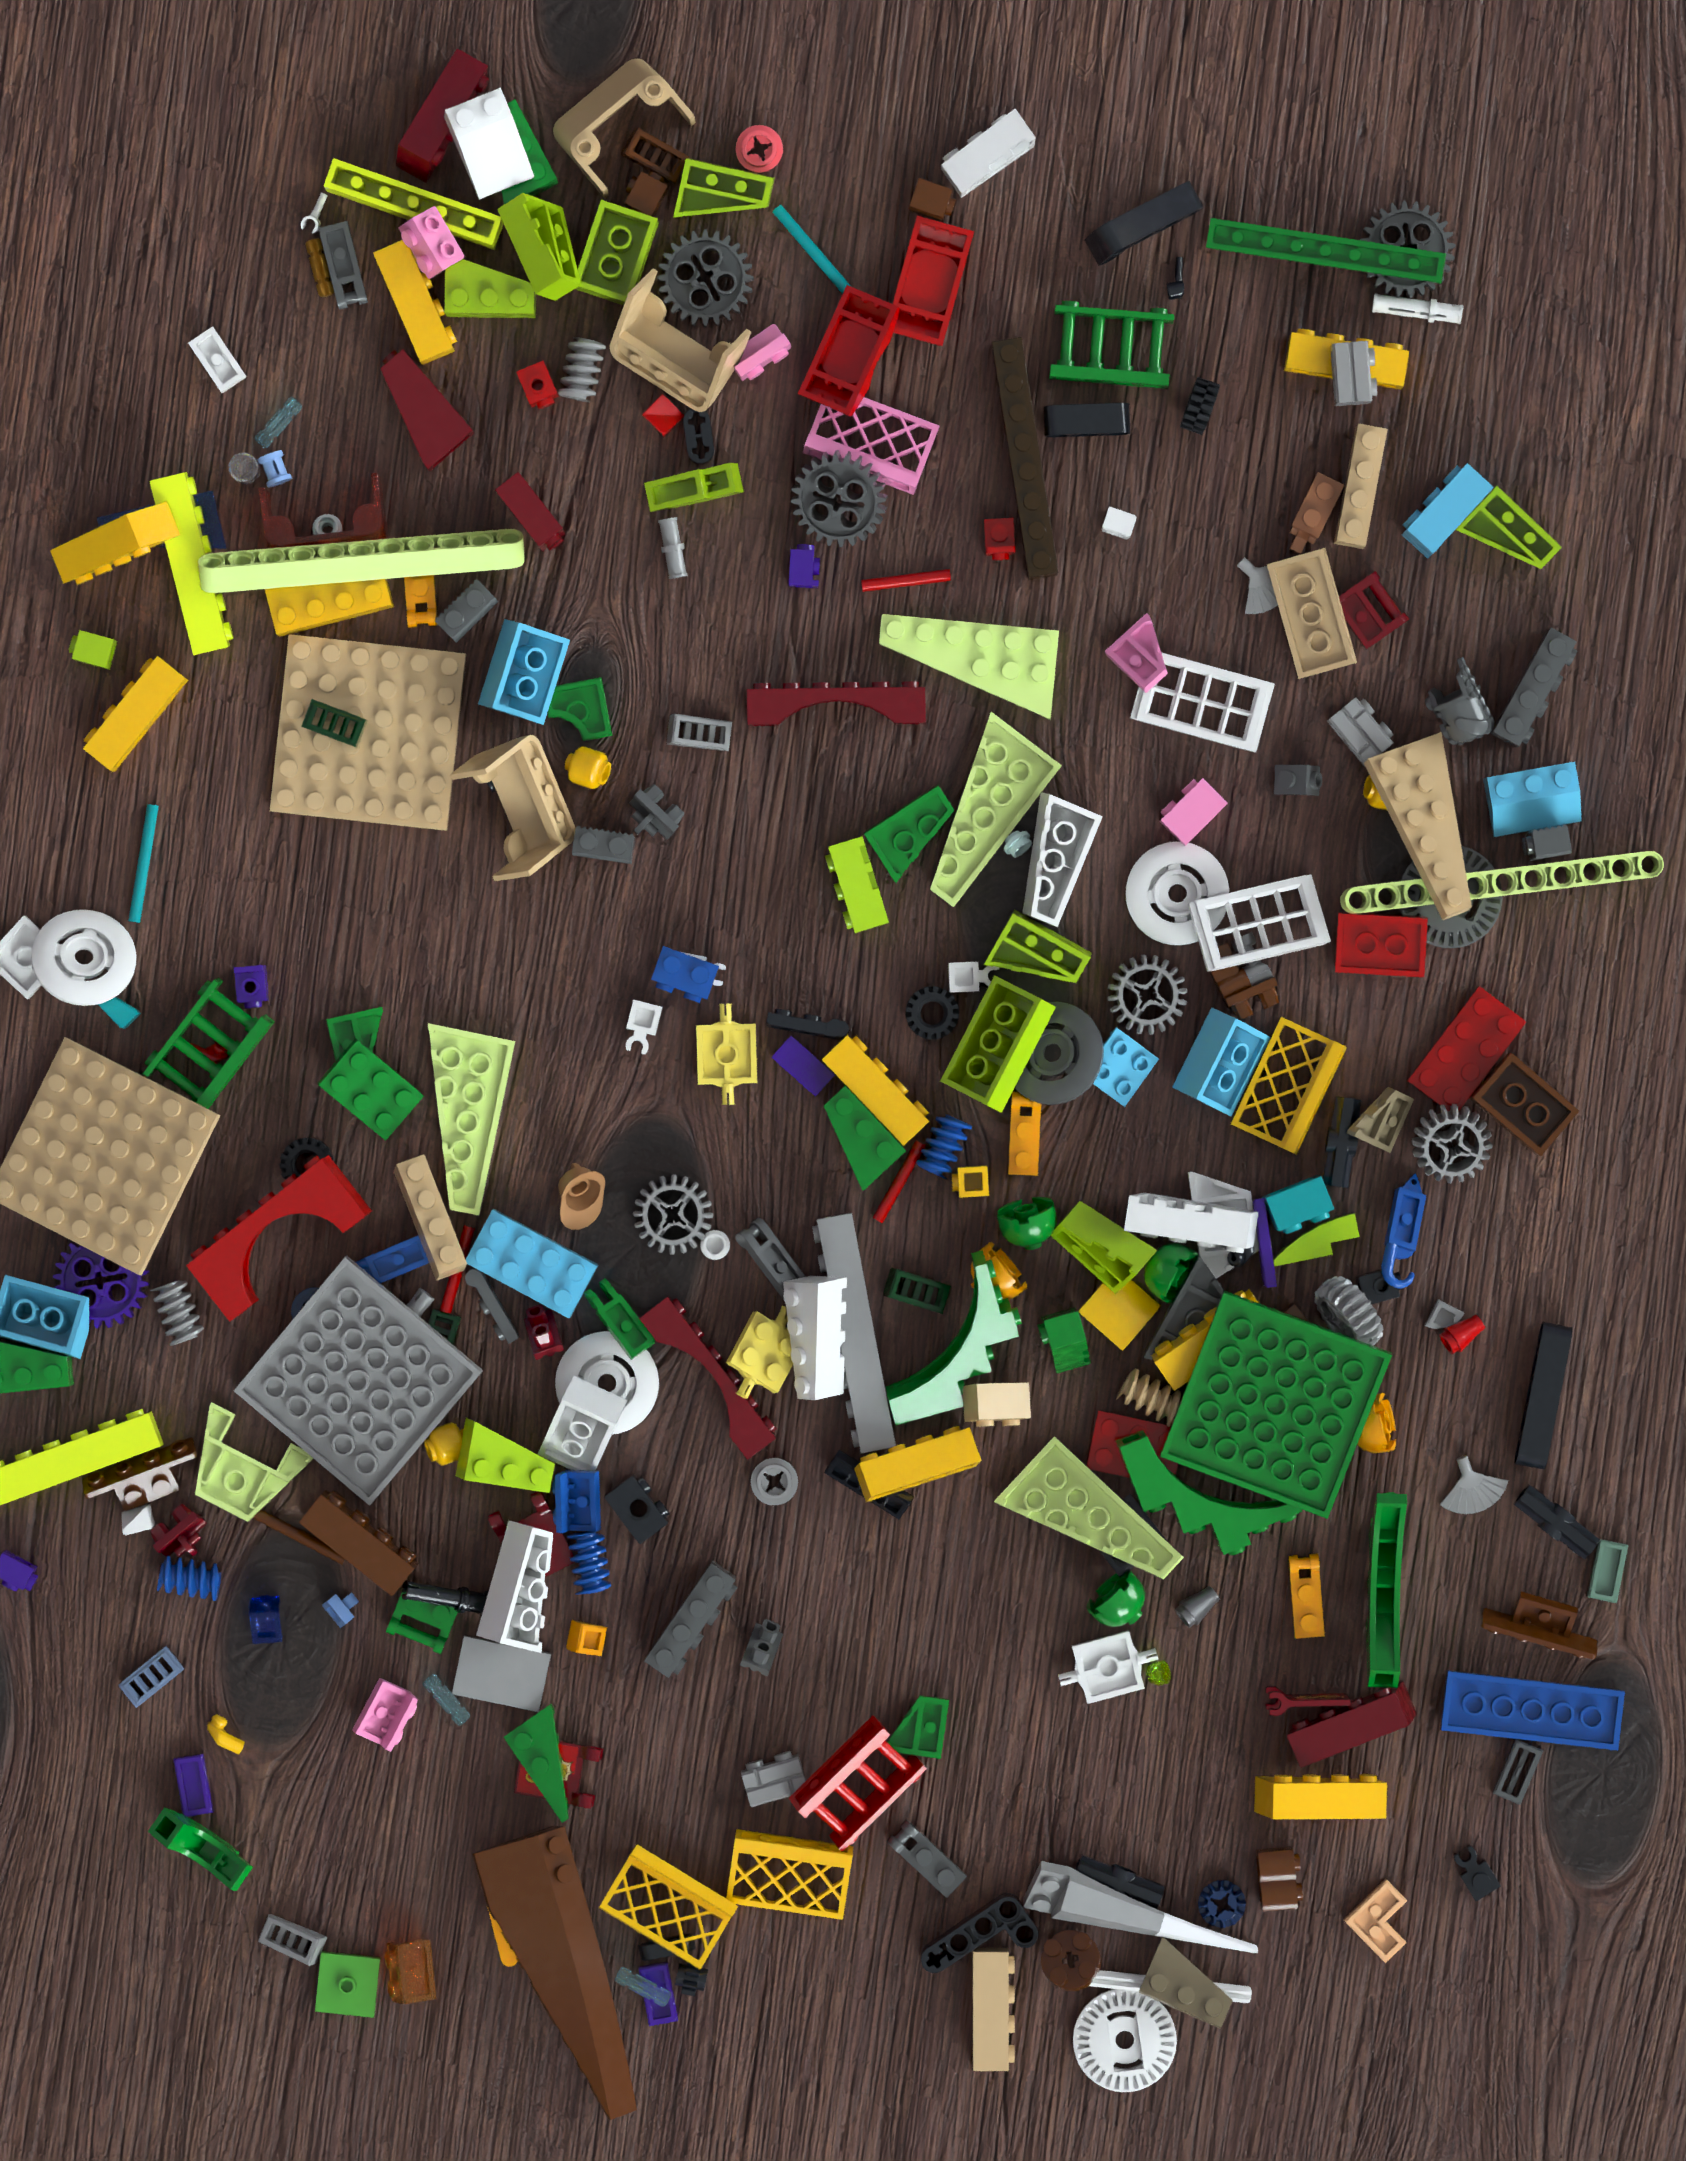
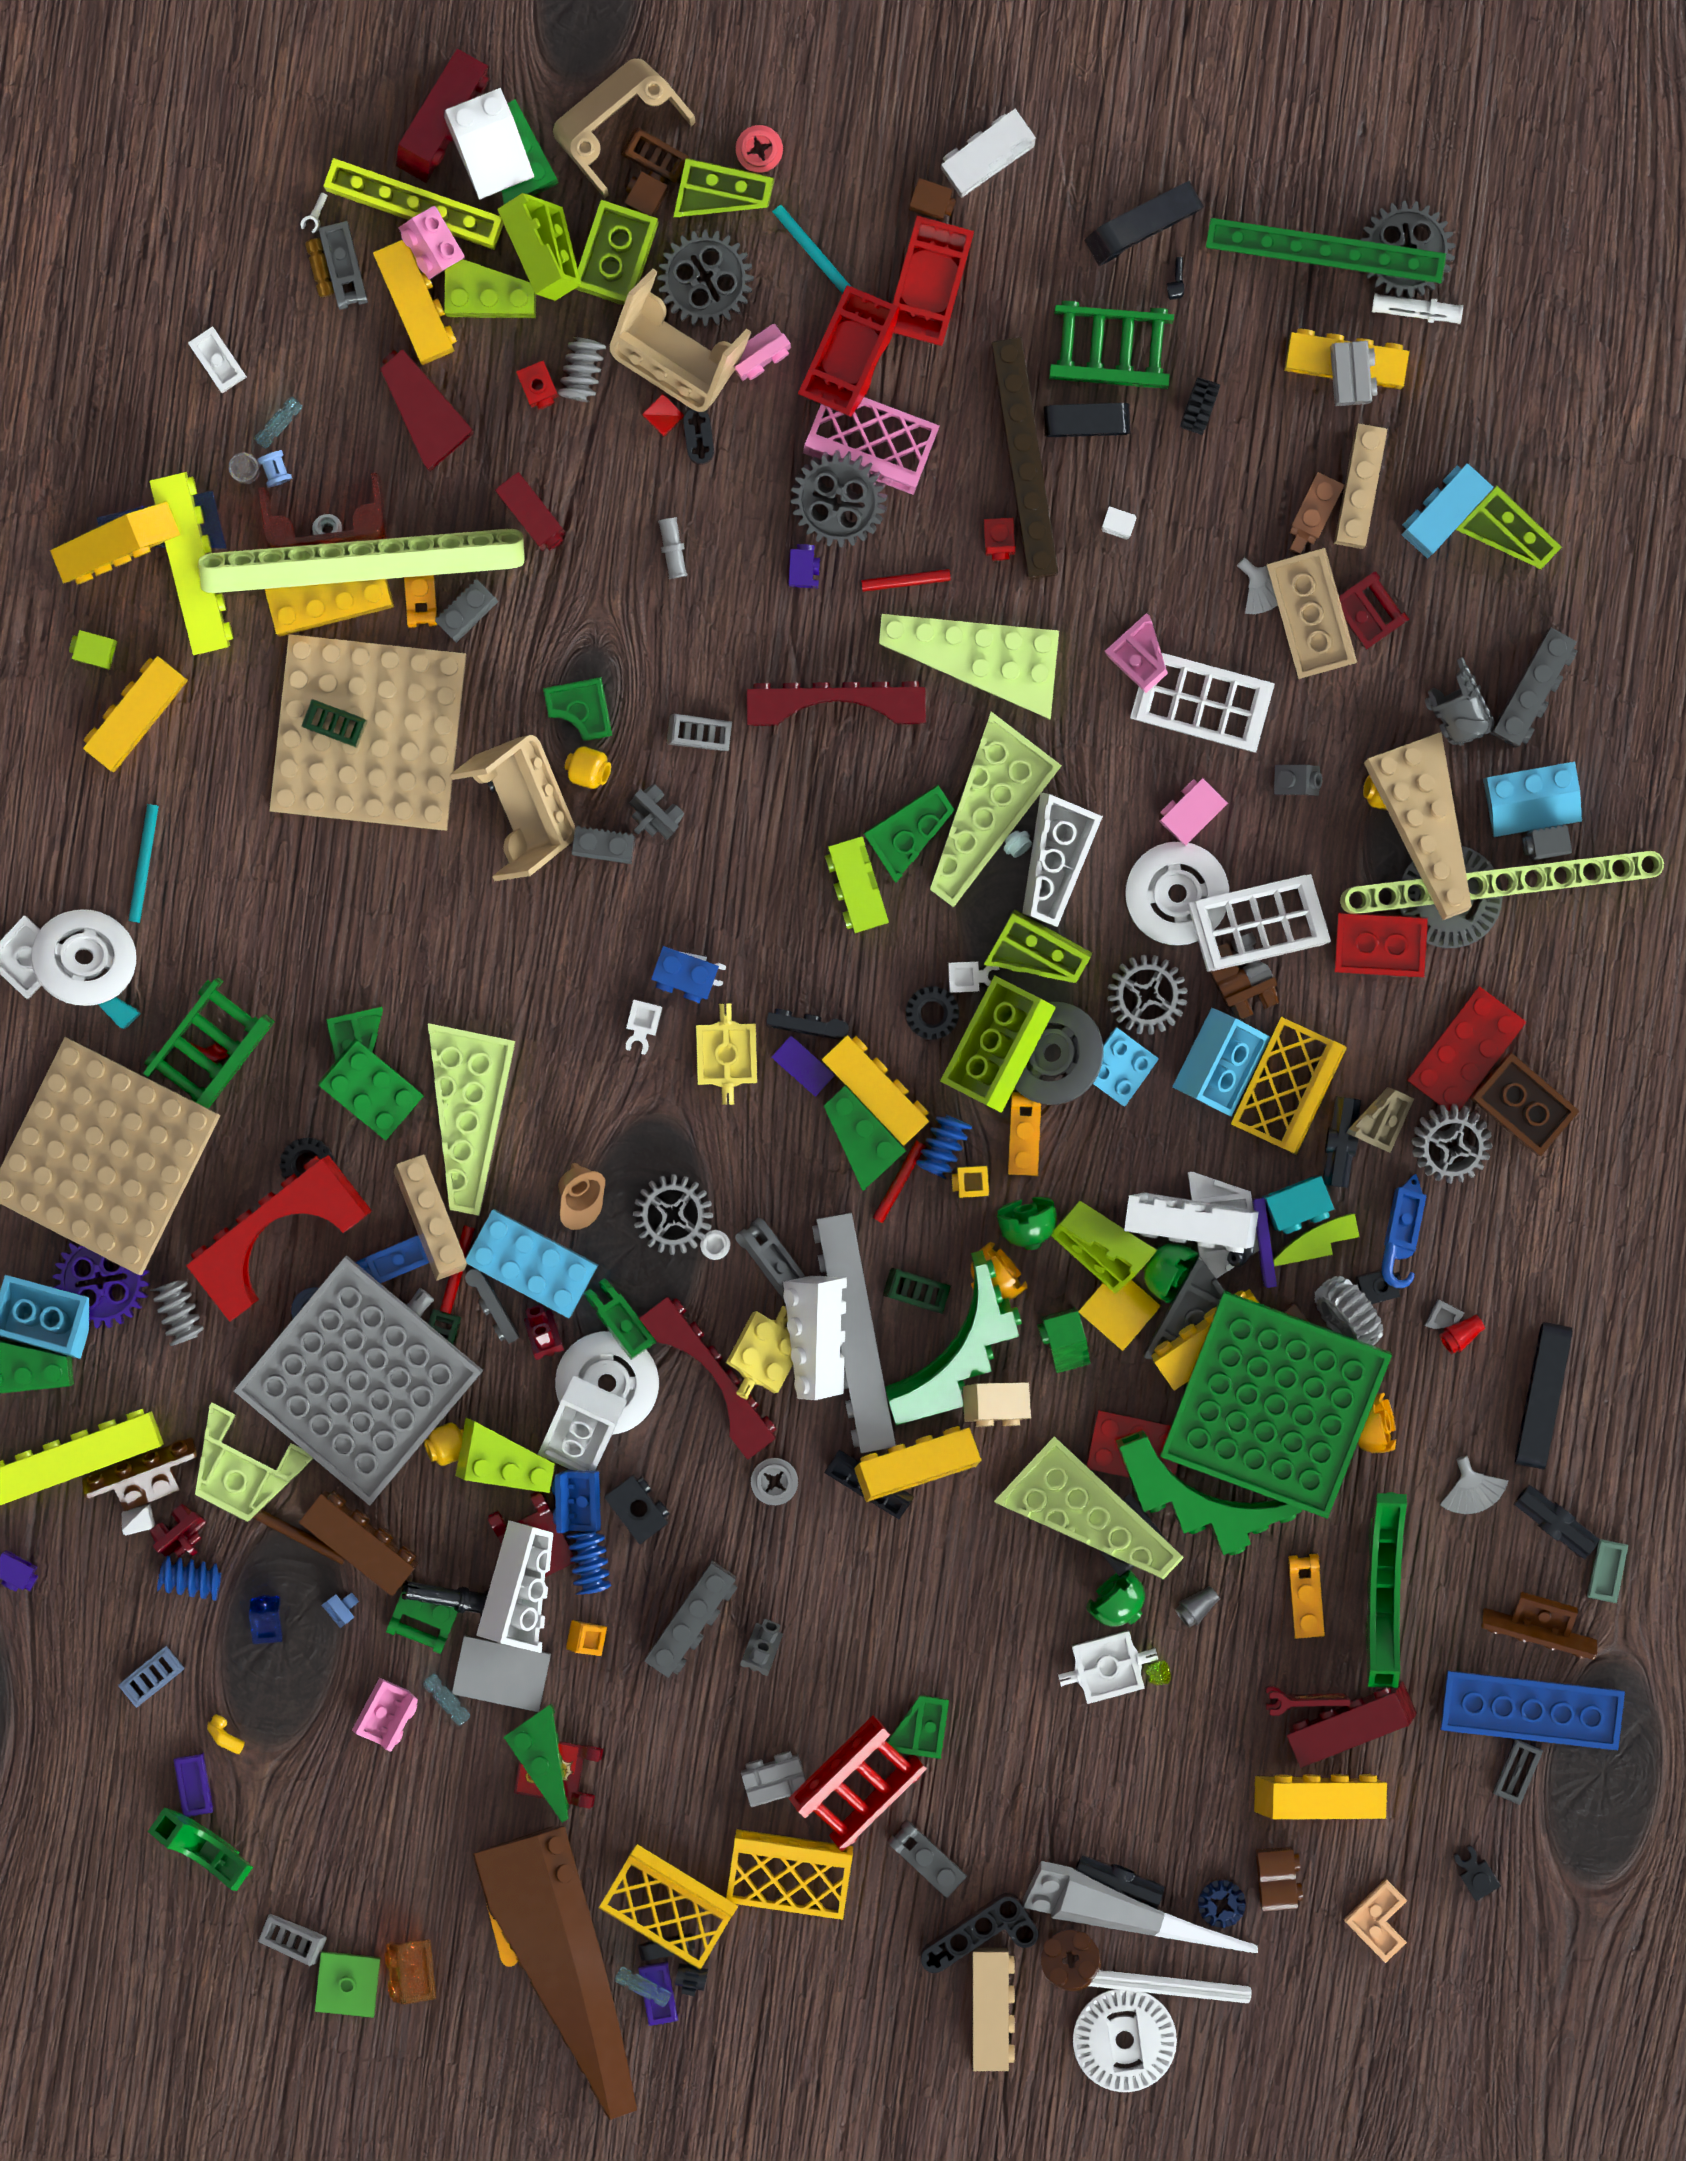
(256, 974): dark purple brick -> none
(523, 671): medium azure slope -> none
(694, 487): lime slope -> none
(1150, 1396): tan piece -> none
(1184, 1987): dark tan wing -> none
(1360, 730): light grey brick -> none

